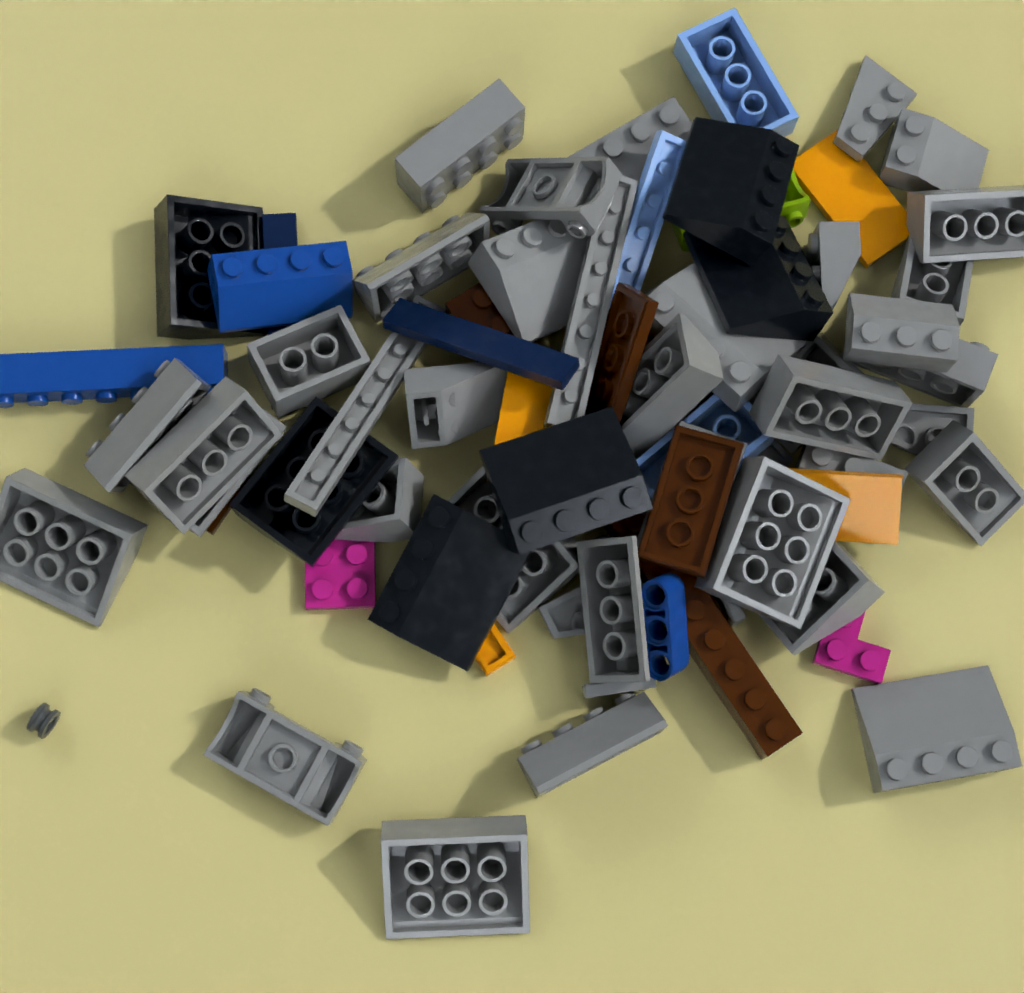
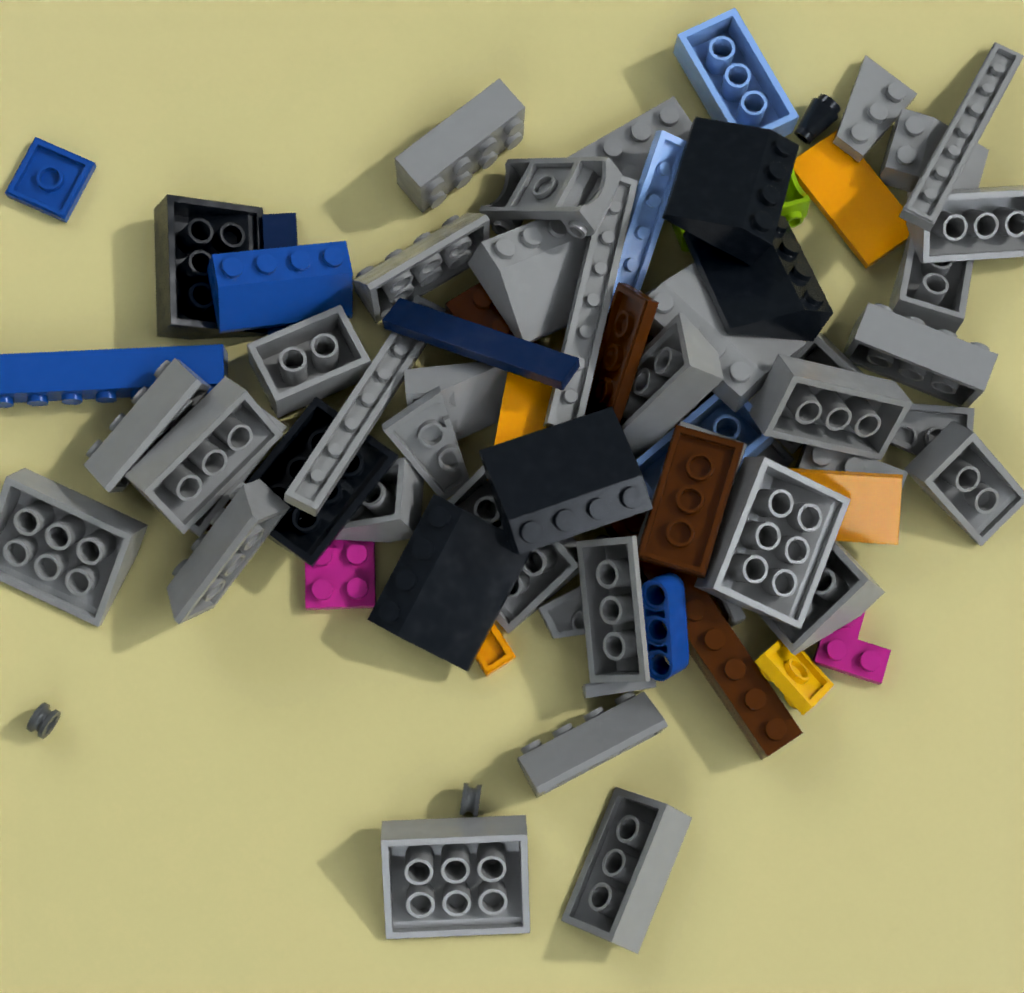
(50, 179): none -> blue tile
(225, 549): none -> light grey slope
(286, 757): light grey piece -> none
(429, 443): none -> light grey wing
(470, 799): none -> dark grey bush
(627, 869): none -> light grey slope
(794, 676): none -> yellow plate
(817, 118): none -> black cone
(833, 255): light grey slope -> none
(901, 333): light grey slope -> none
(934, 729): light grey slope -> none
(961, 137): none -> light grey tile

